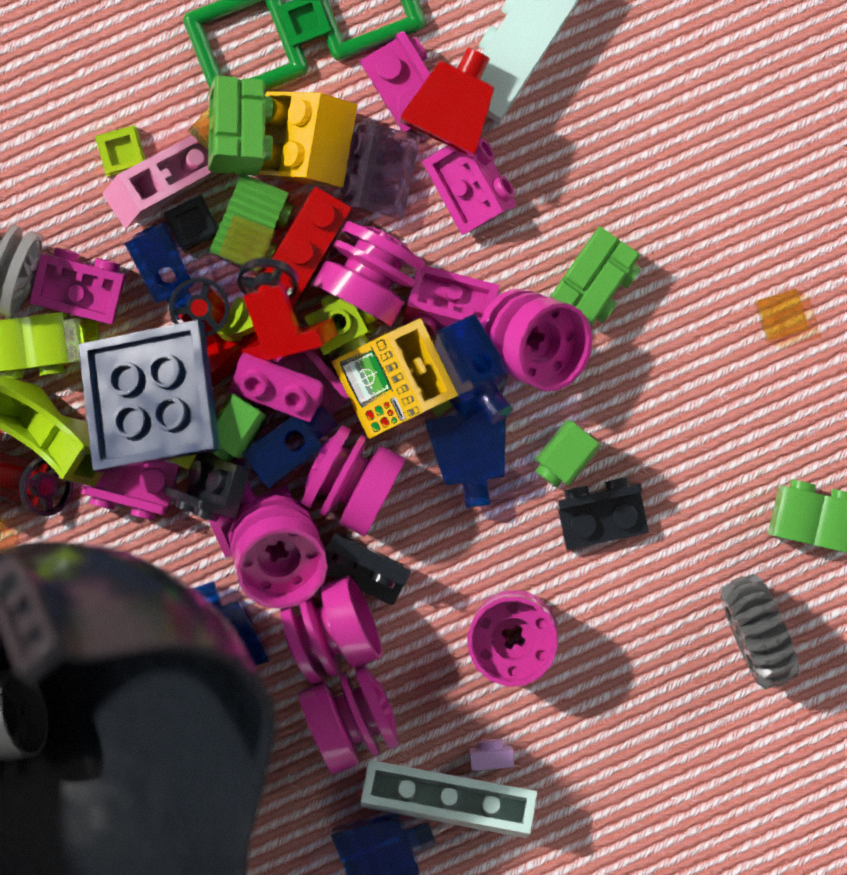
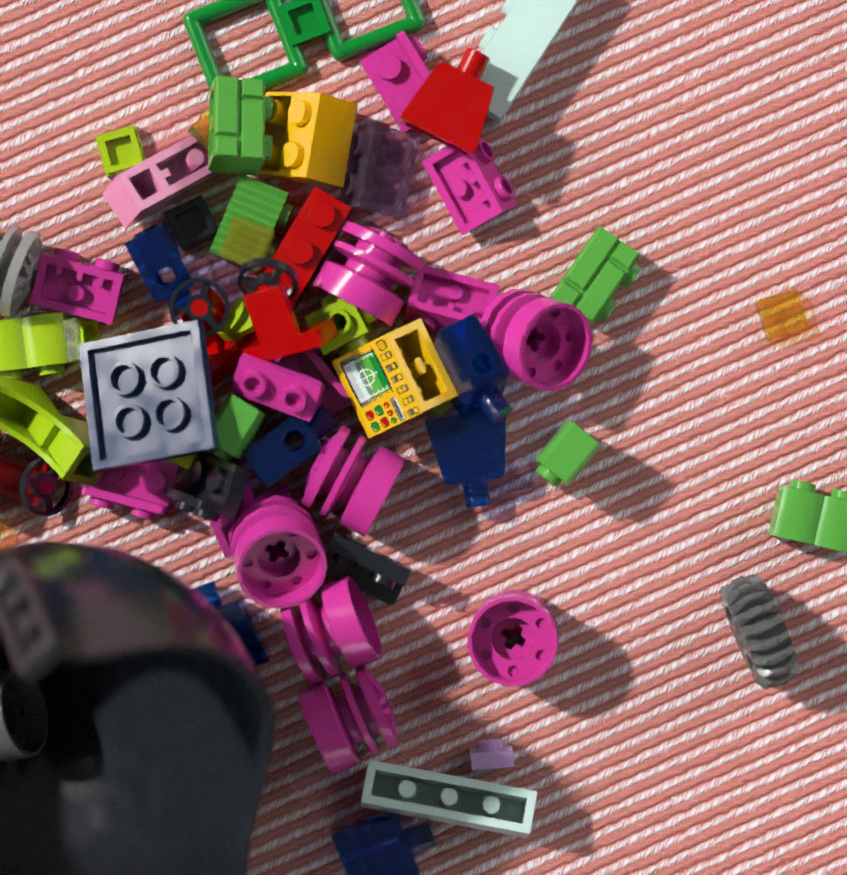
(601, 514): black bracket -> none

